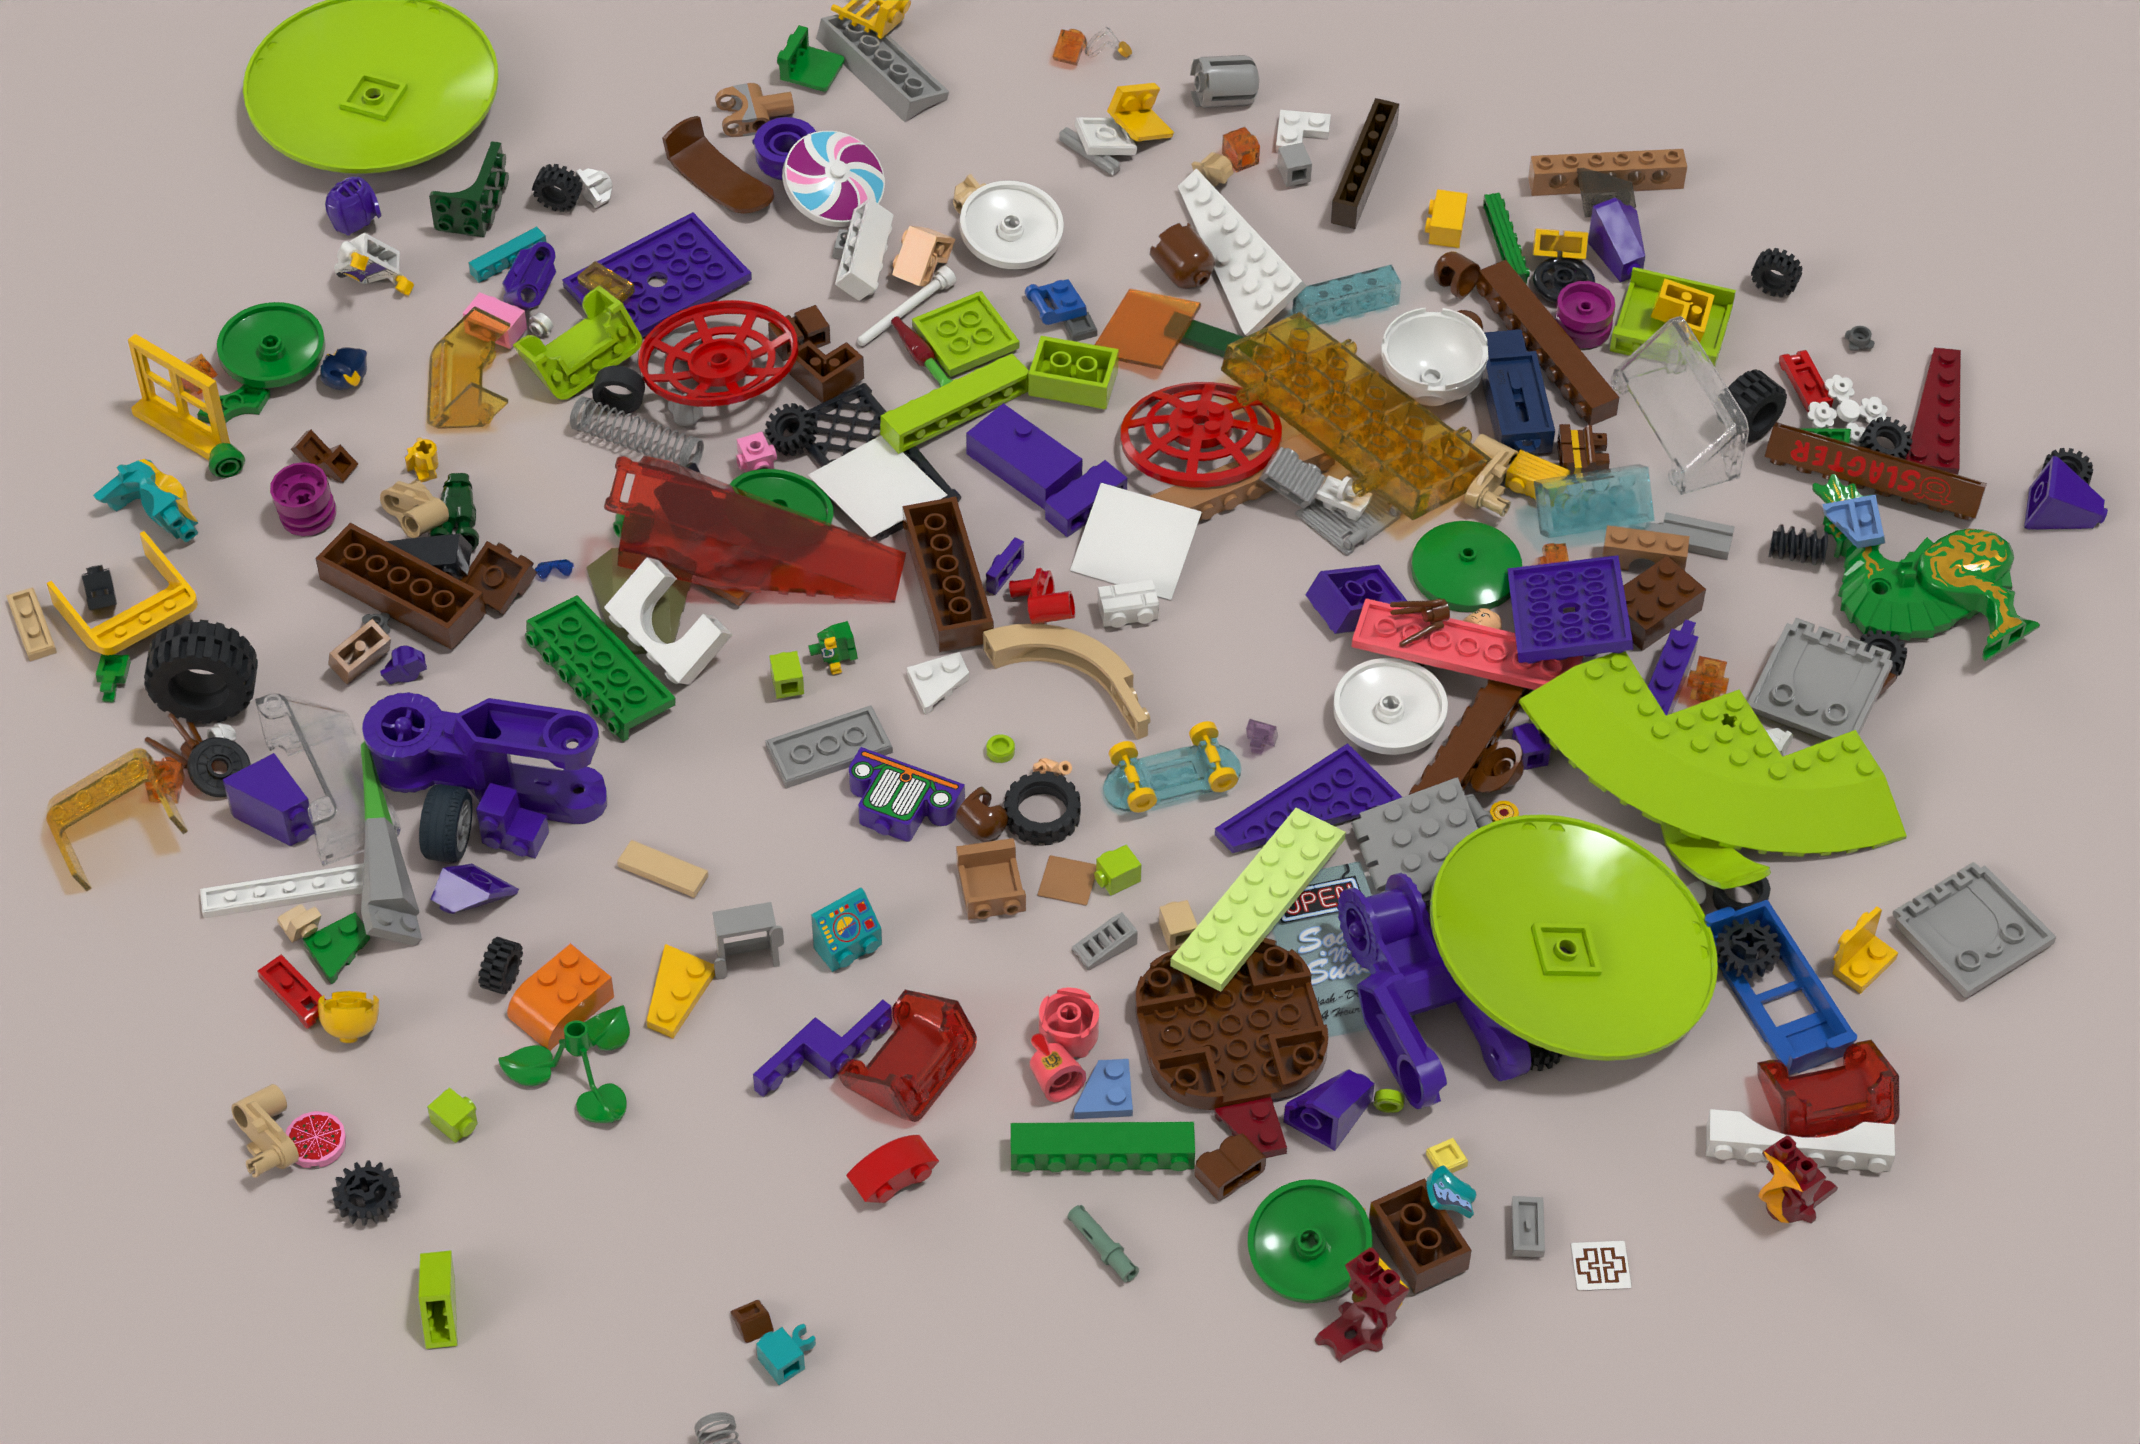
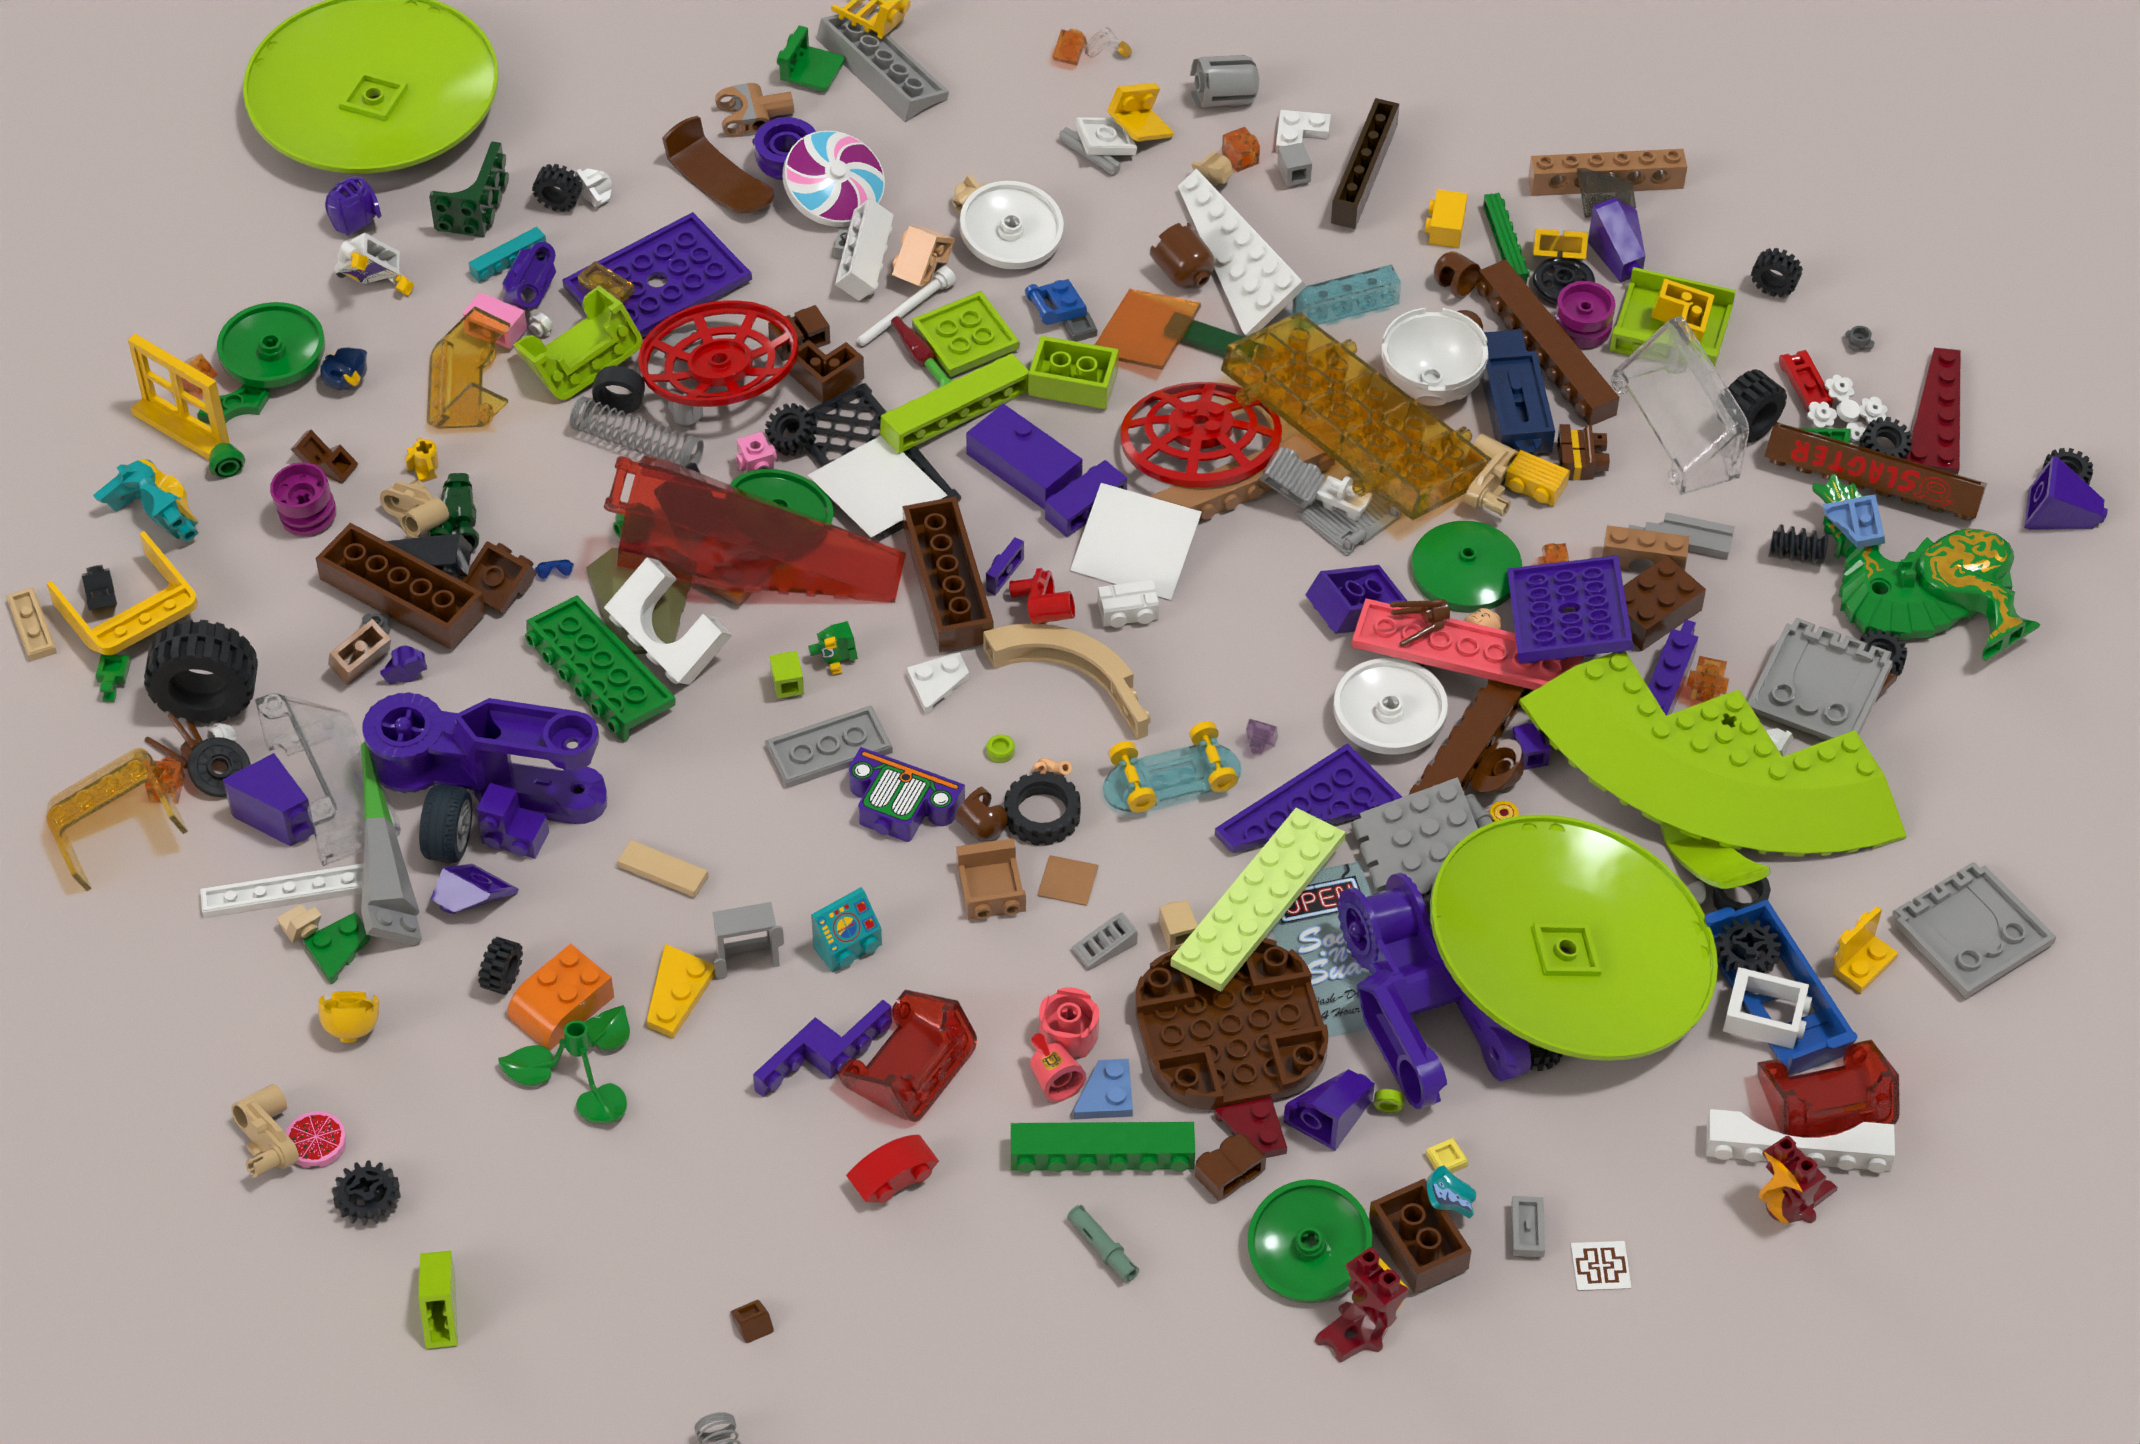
(291, 989): red plate -> none
(453, 1115): lime brick -> none
(782, 1354): teal brick -> none
(1117, 870): lime brick -> none
(1594, 500): clear light blue brick -> none
(1763, 1028): none -> white window

